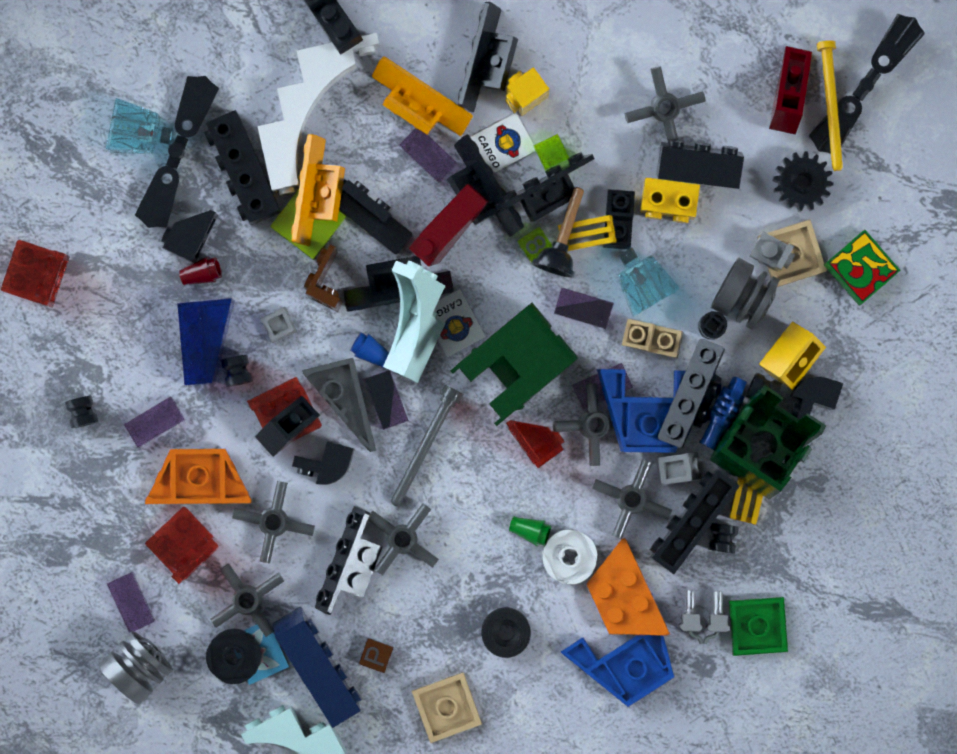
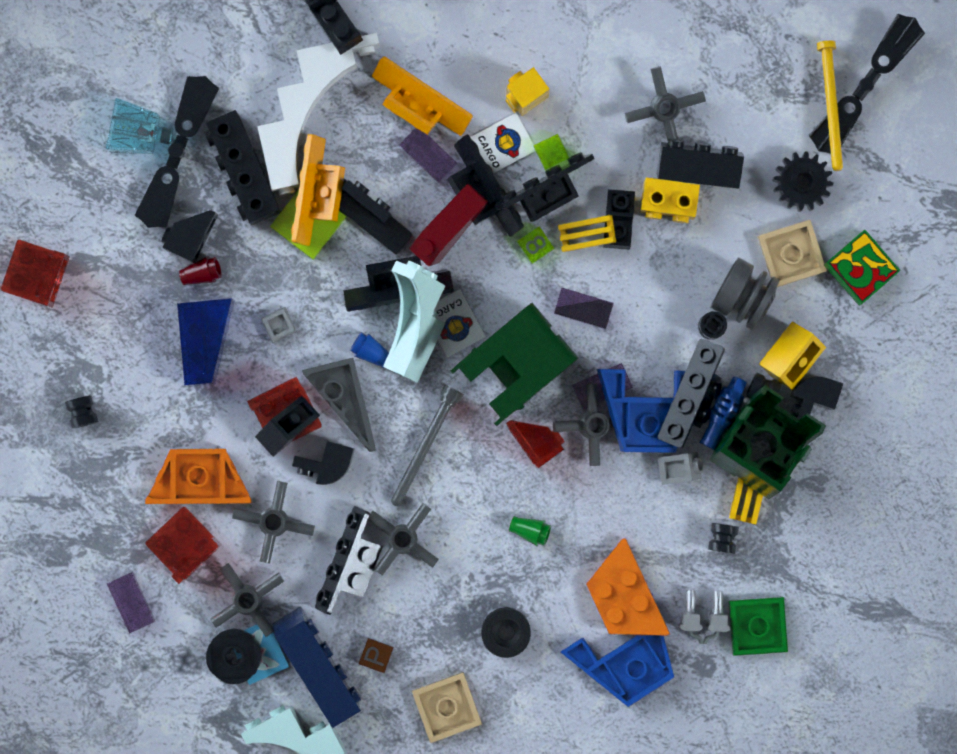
(131, 672): flat silver wheel -> none
(154, 422): clear purple tile -> none
(236, 370): black wheel -> none
(325, 295): reddish brown bracket -> none
(386, 399): black tile -> none
(489, 58): black bracket -> none
(556, 259): black piece -> none
(564, 571): white plate -> none
(643, 504): dark grey bar -> none
(644, 282): clear light blue torso -> none
(652, 338): tan slope -> none
(694, 521): black brick -> none
(772, 252): light grey bracket -> none
(791, 90): dark red slope -> none

